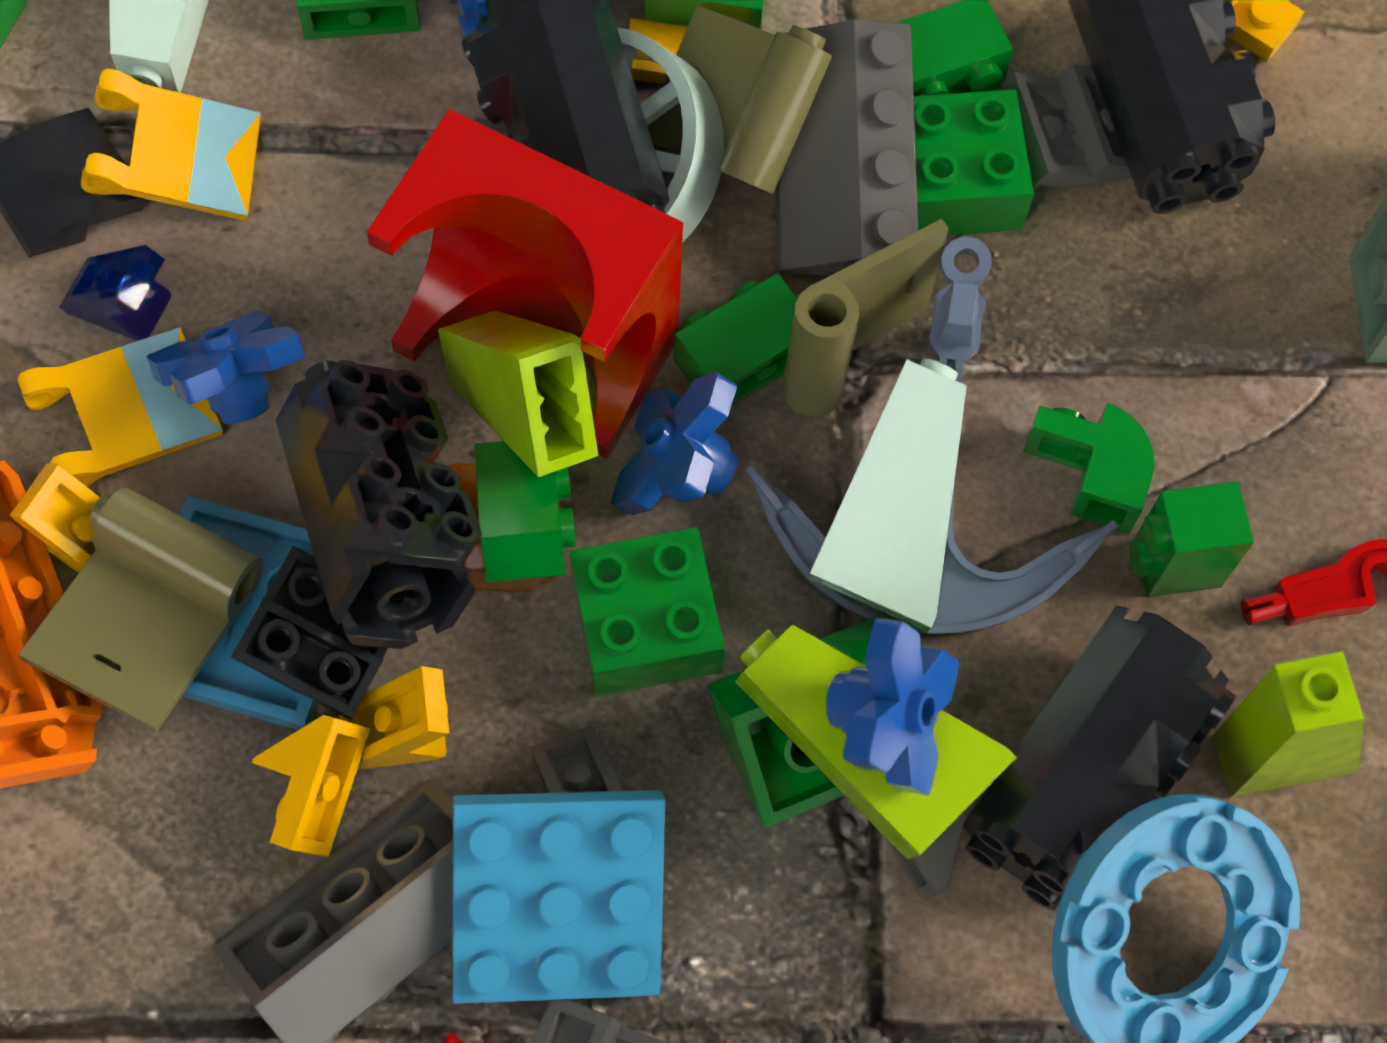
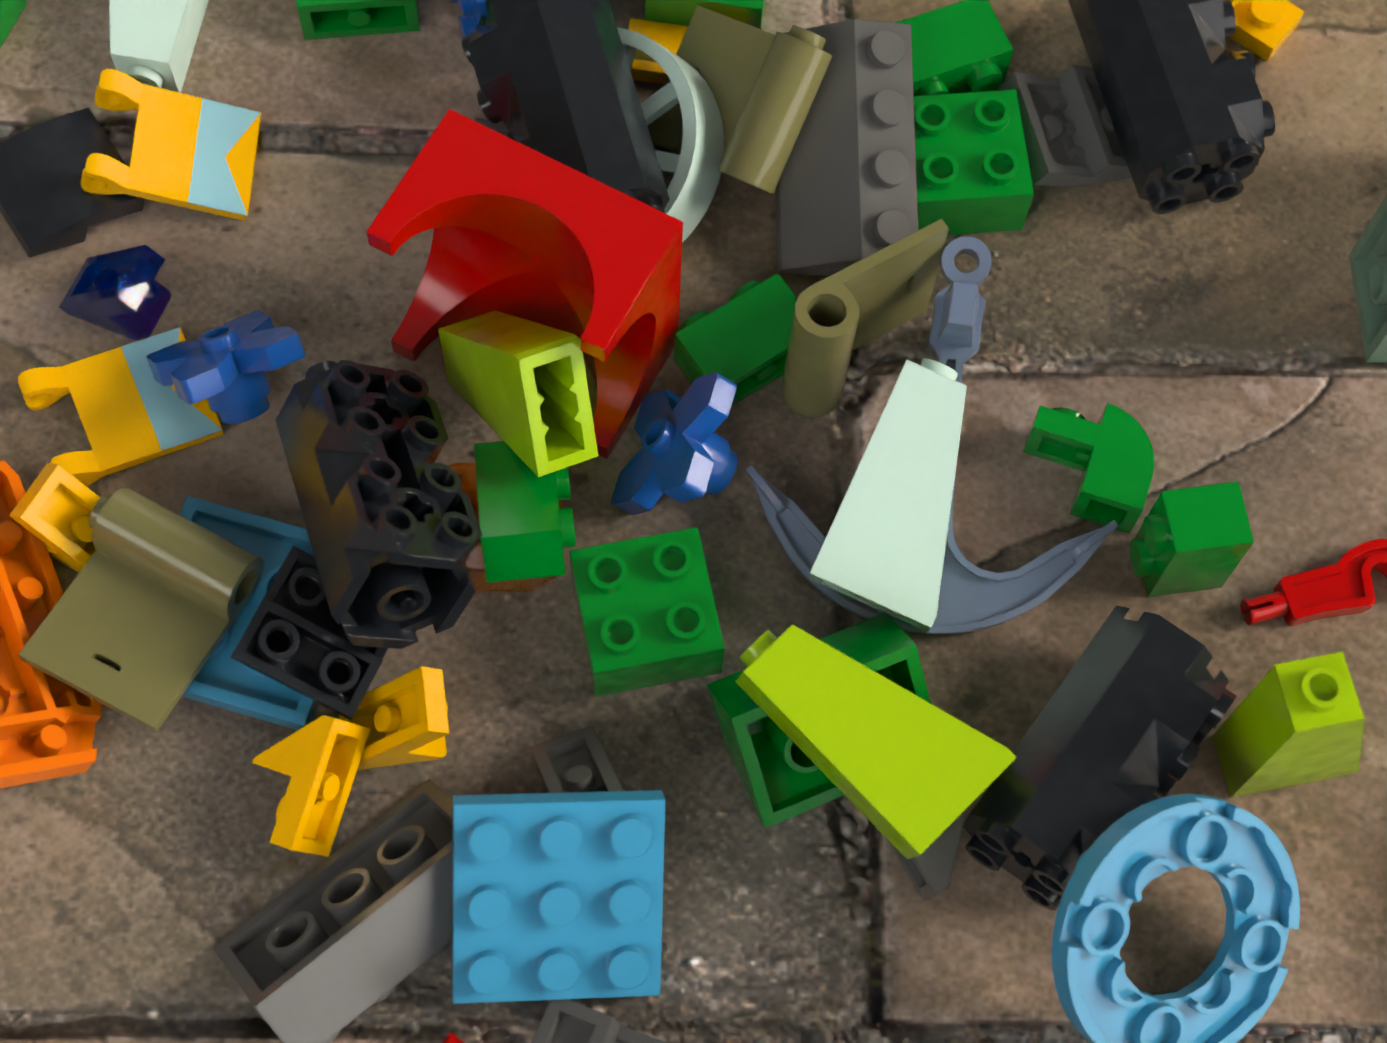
(894, 706): blue plant -> none

